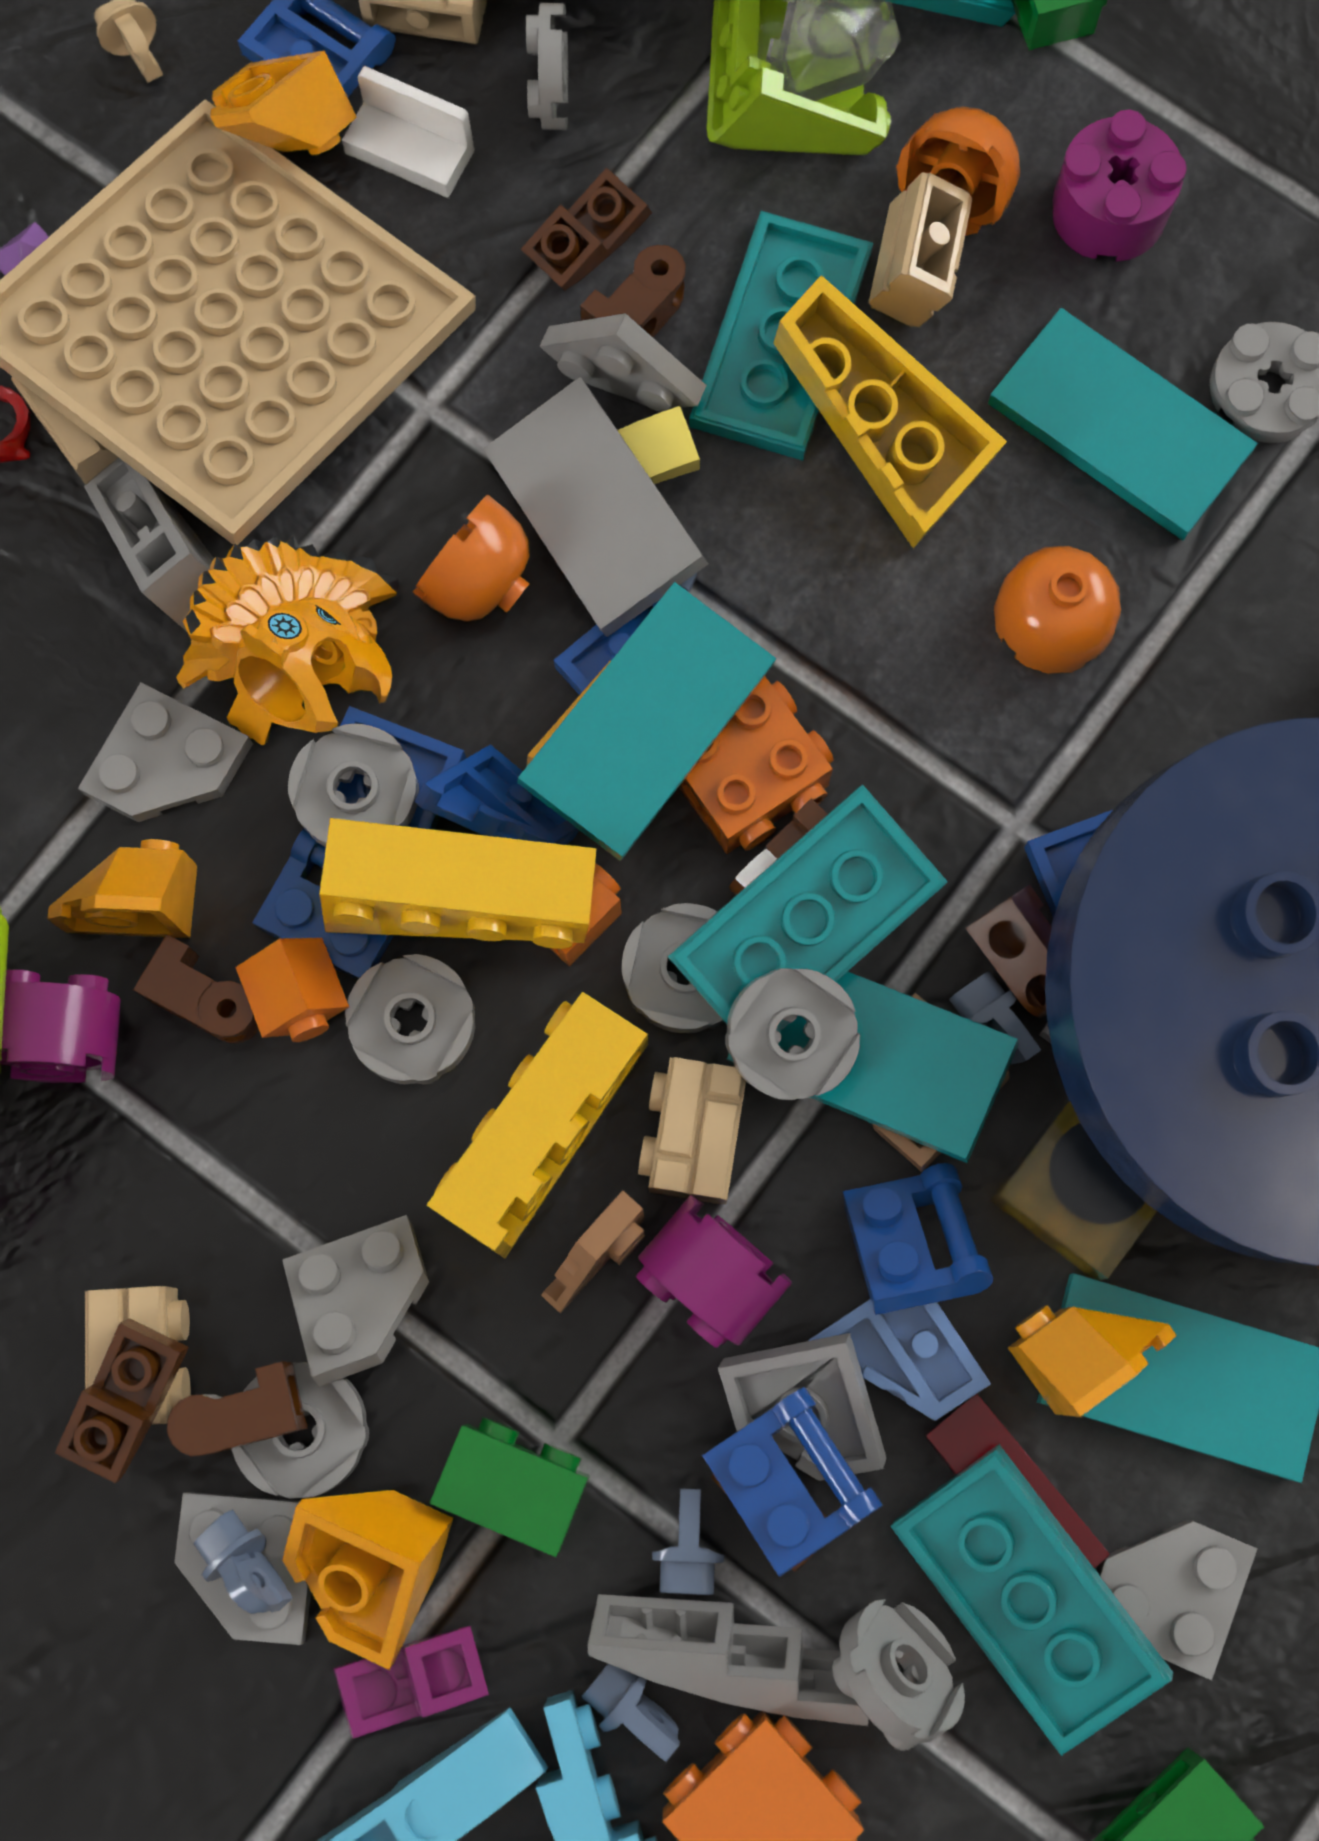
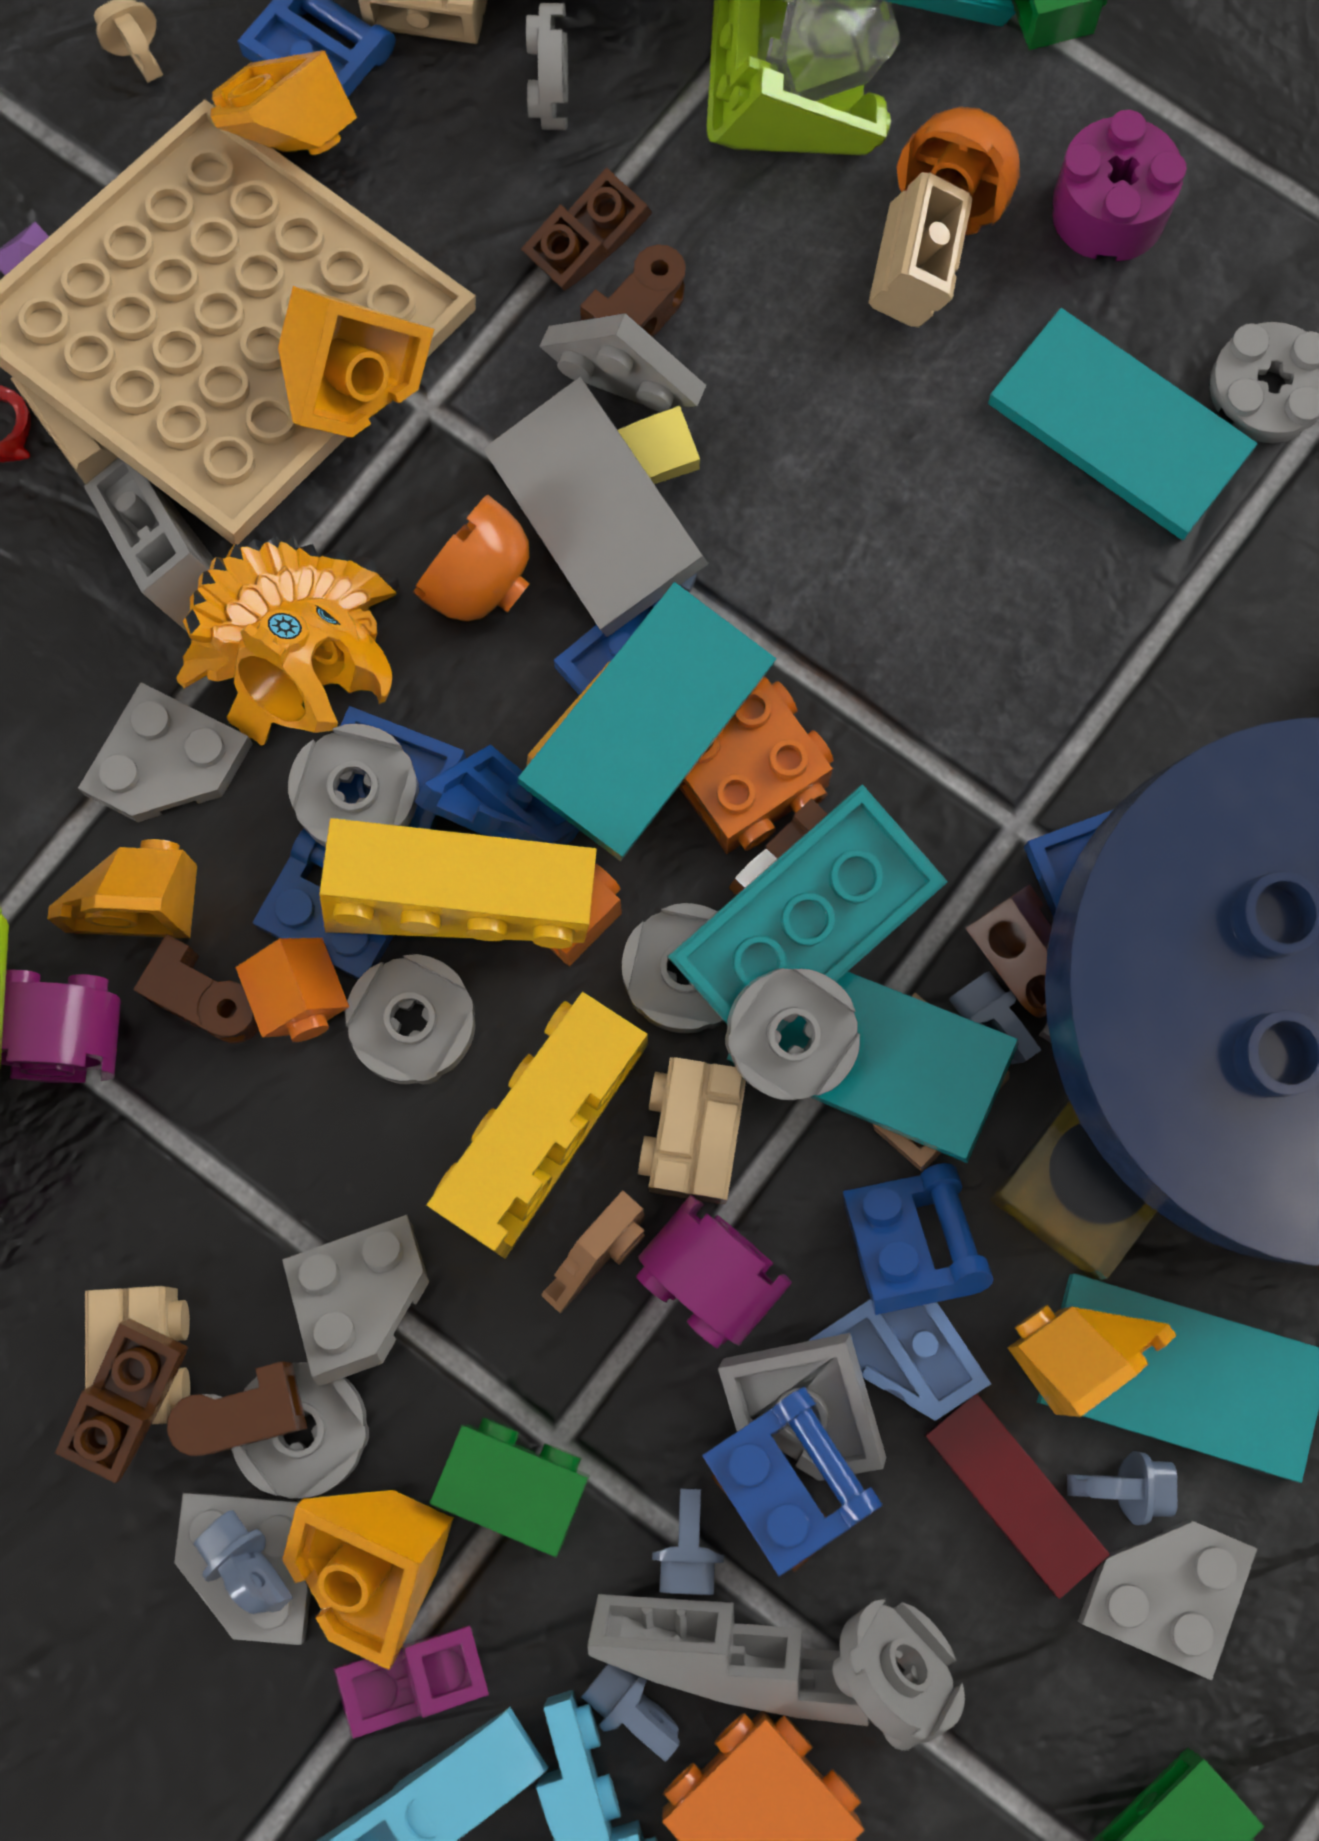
(347, 361): none -> light orange slope
(409, 133): white panel -> none
(747, 381): teal tile -> none
(886, 409): yellow wedge -> none
(1031, 1600): teal tile -> none
(1057, 609): orange cylinder -> none
(1142, 1488): none -> sand blue piece

